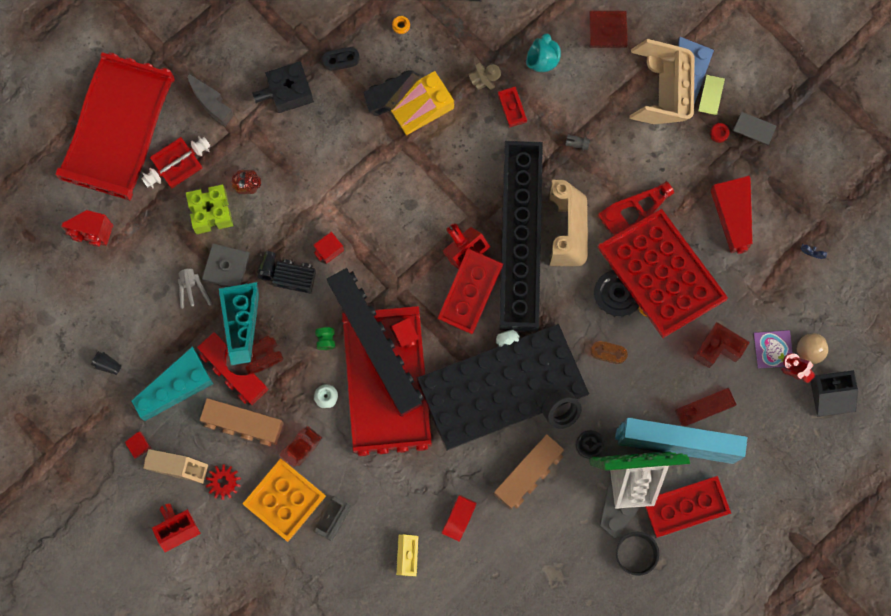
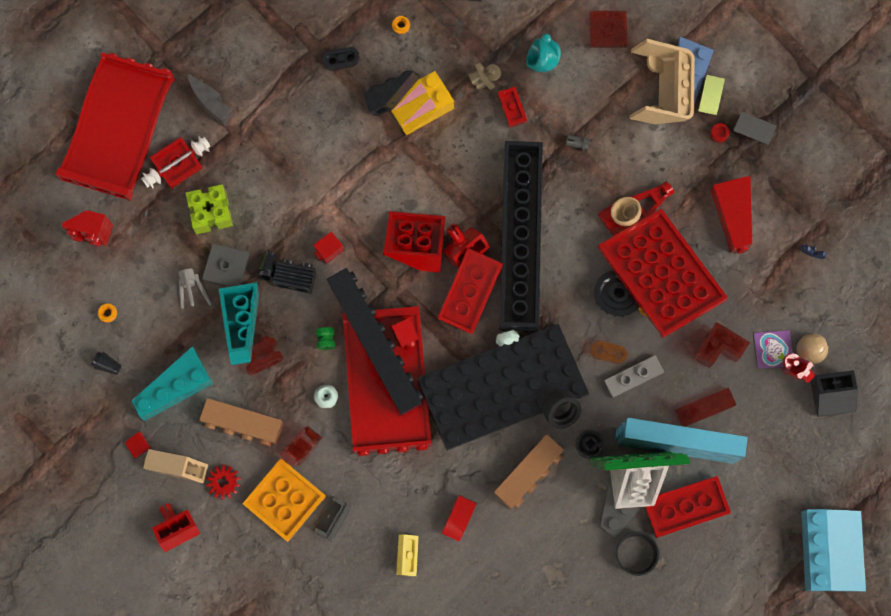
(105, 307): none -> light orange plate
(216, 352): red arch -> none
(246, 182): clear red head -> none
(279, 81): black brick -> none
(415, 240): none -> red slope
(570, 249): tan windscreen -> none
(626, 211): none -> tan piece
(633, 376): none -> light grey plate
(833, 550): none -> medium azure slope

